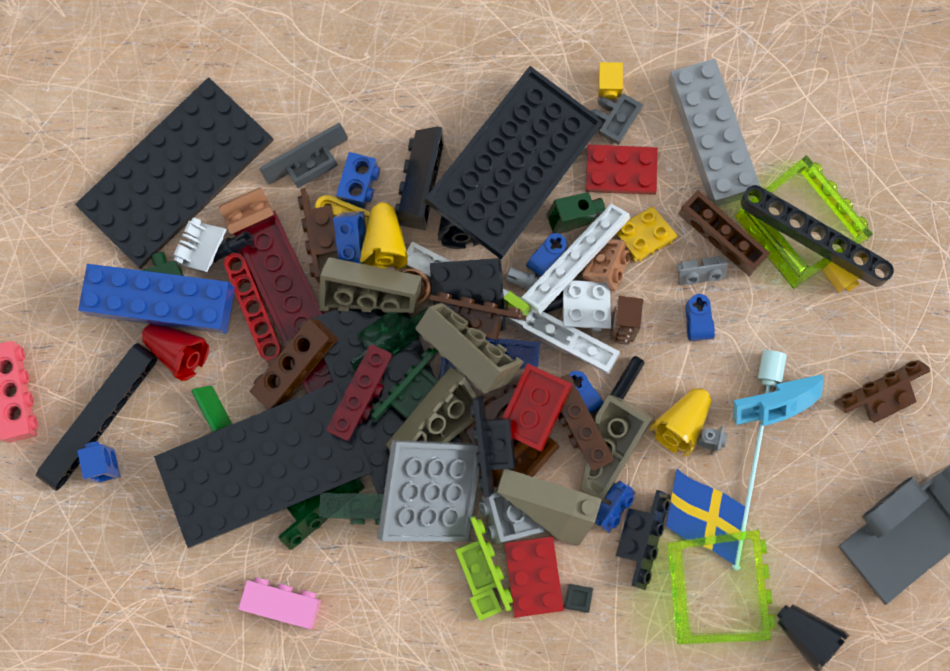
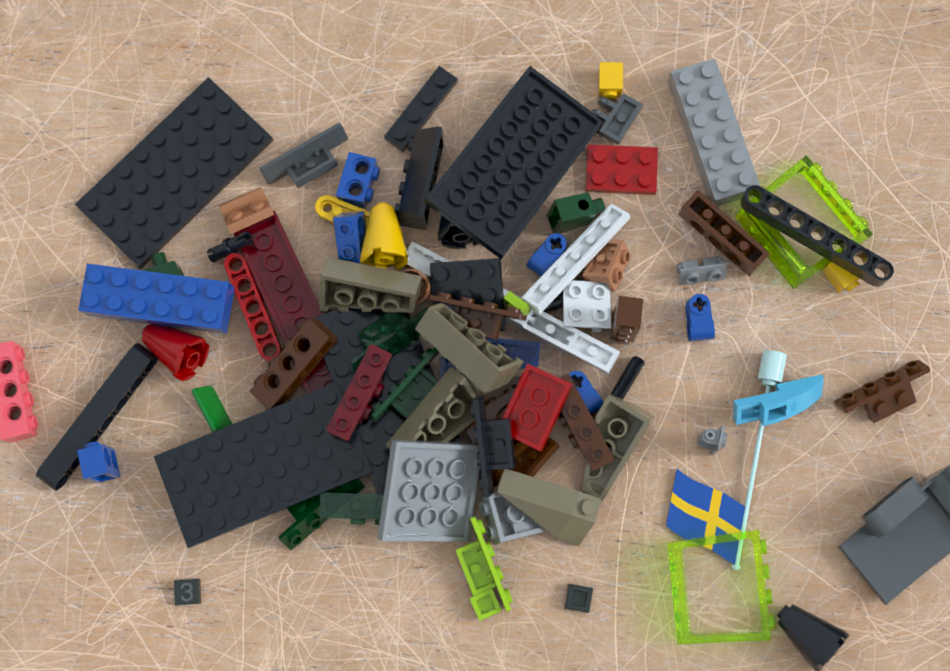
(187, 592): none -> pearl dark grey tile
(200, 246): white hinge -> none
(280, 603): bright pink brick -> none
(320, 230): reddish brown bracket -> none
(421, 108): none -> black plate
(521, 278): light grey pin -> none
(534, 577): red plate -> none
(621, 498): blue hinge -> none
(641, 538): black bracket -> none
(646, 233): yellow hinge -> none
(683, 422): yellow cone -> none

